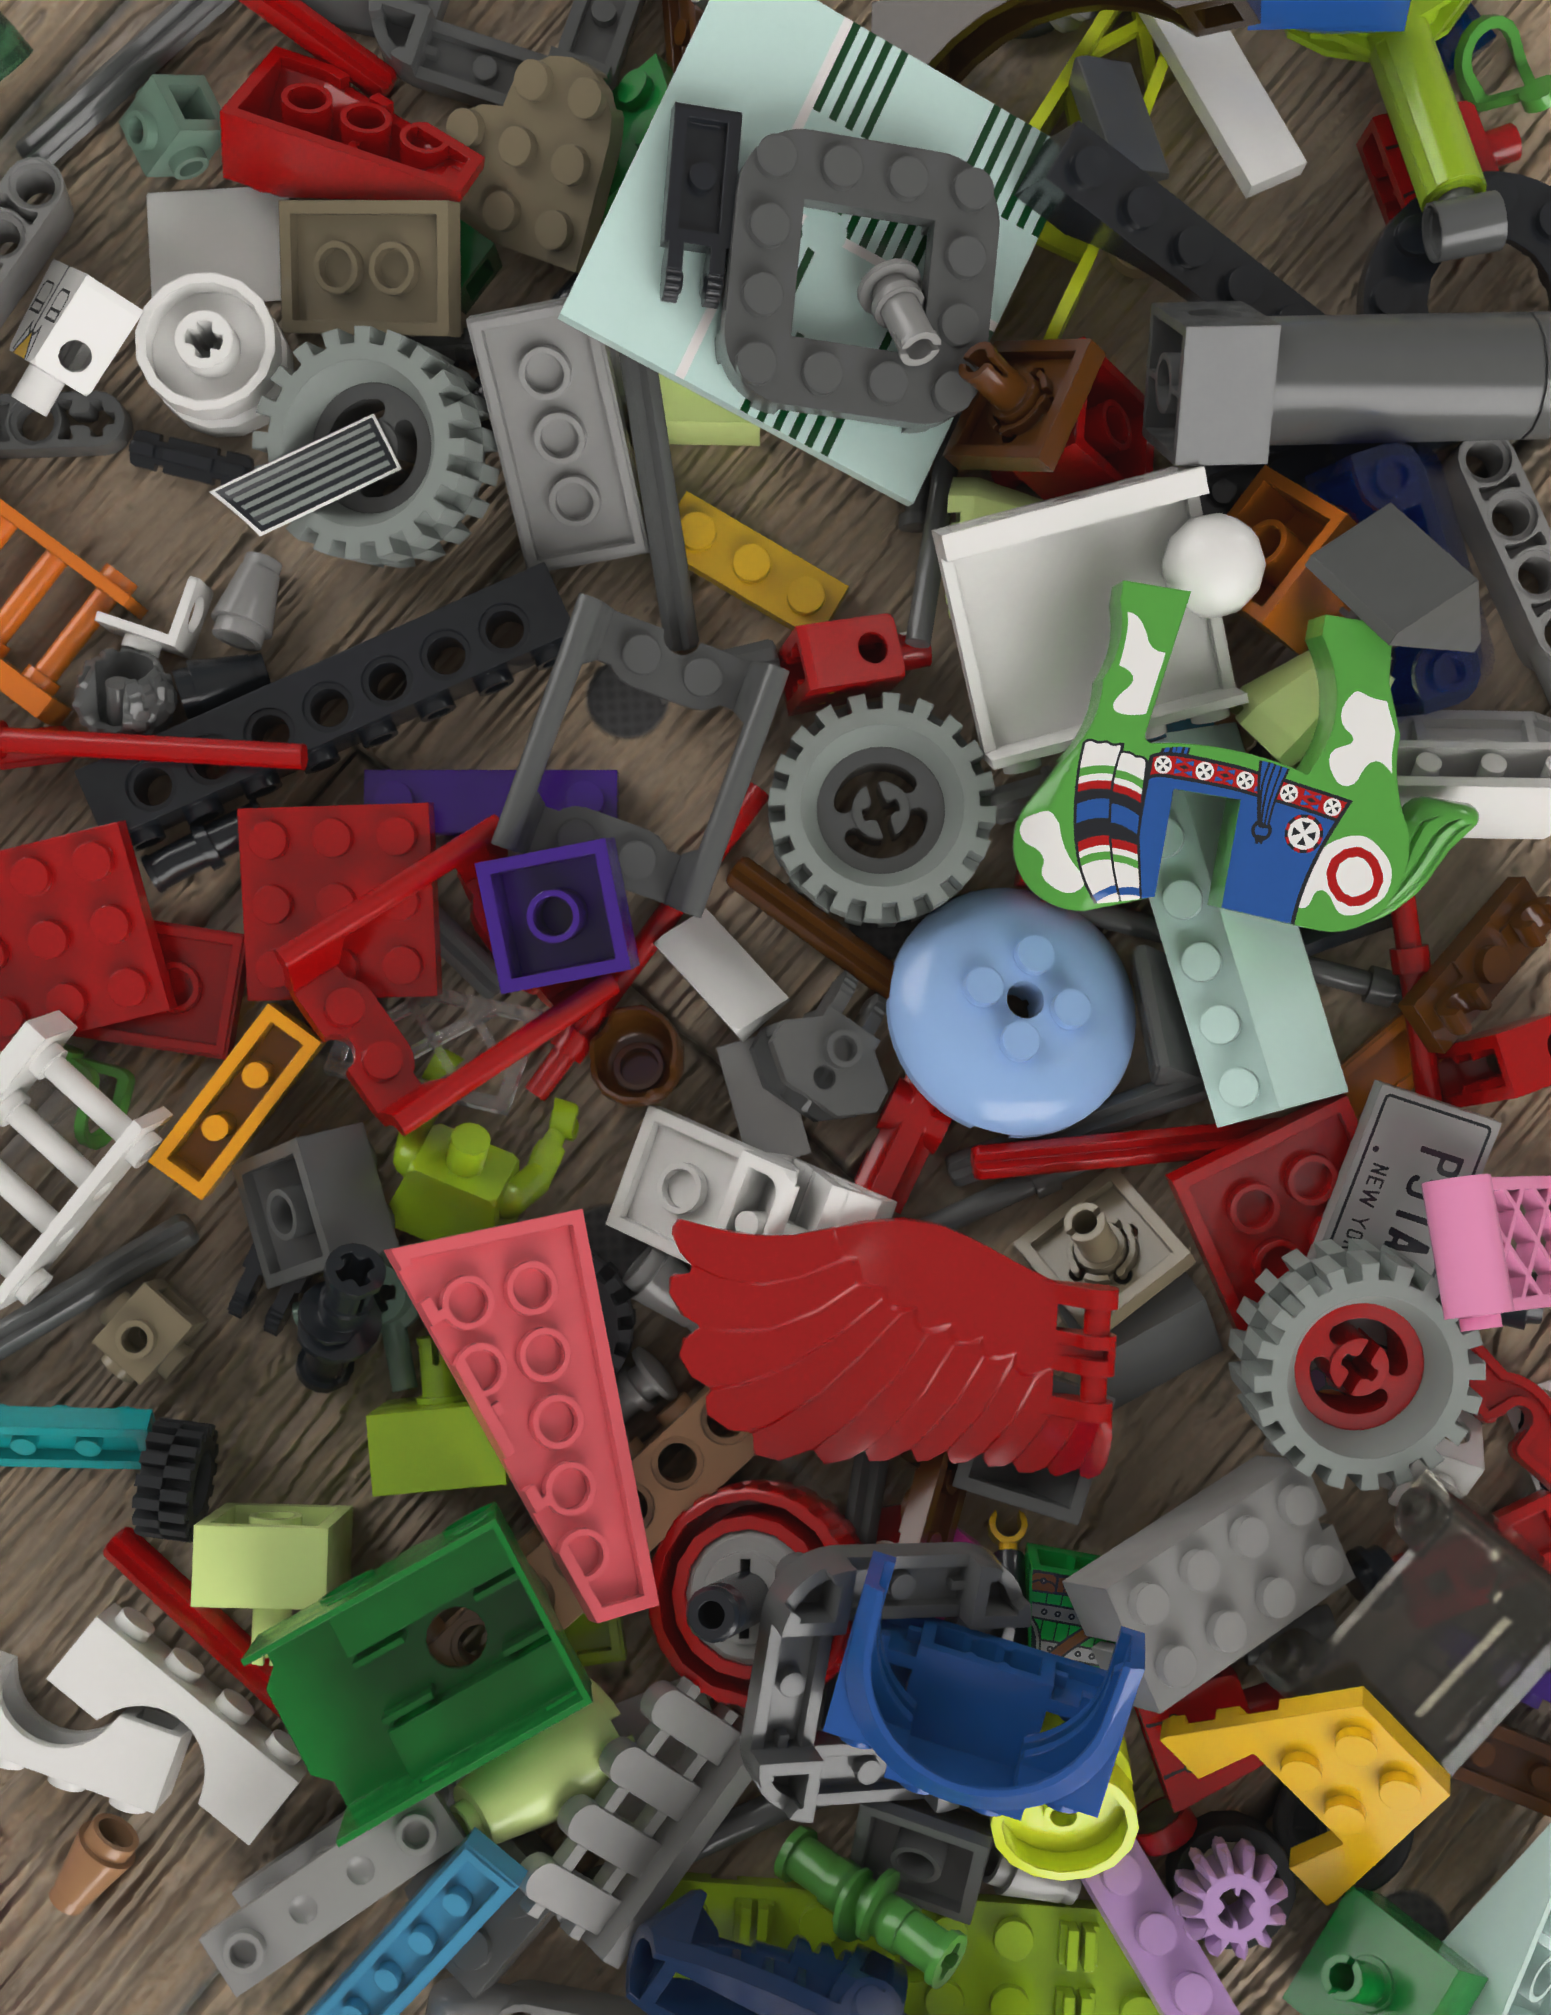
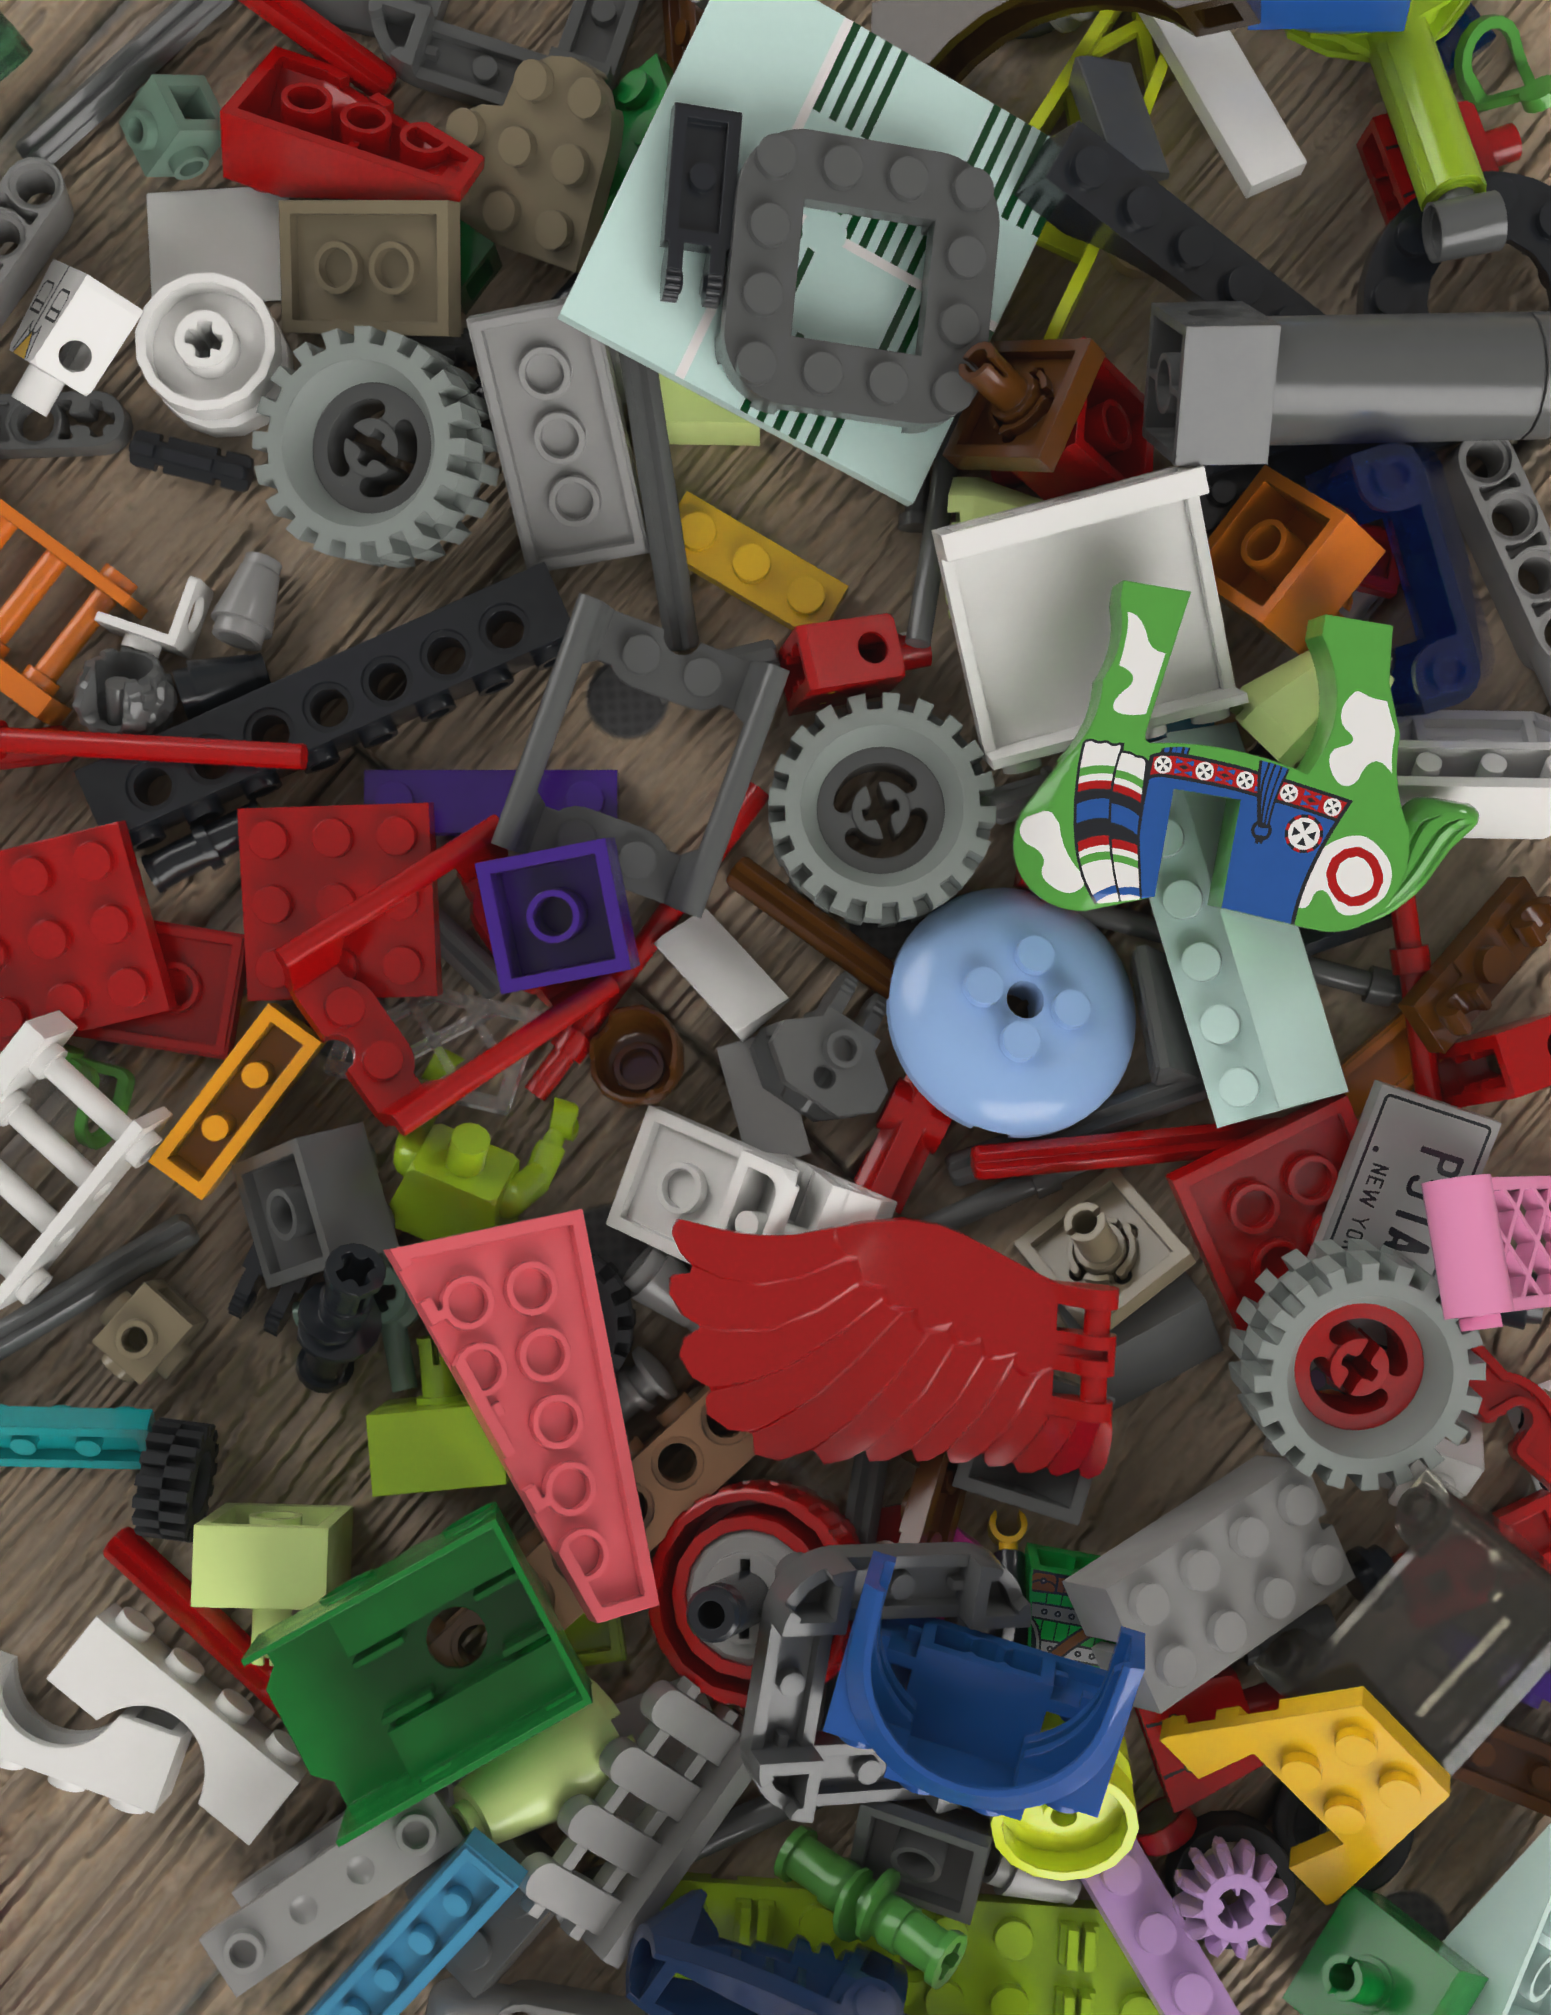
(94, 1862): medium nougat cone -> none
(310, 476): sticker -> none
(897, 303): light grey pin -> none
(1215, 561): white hair -> none
(1402, 583): dark grey slope -> none

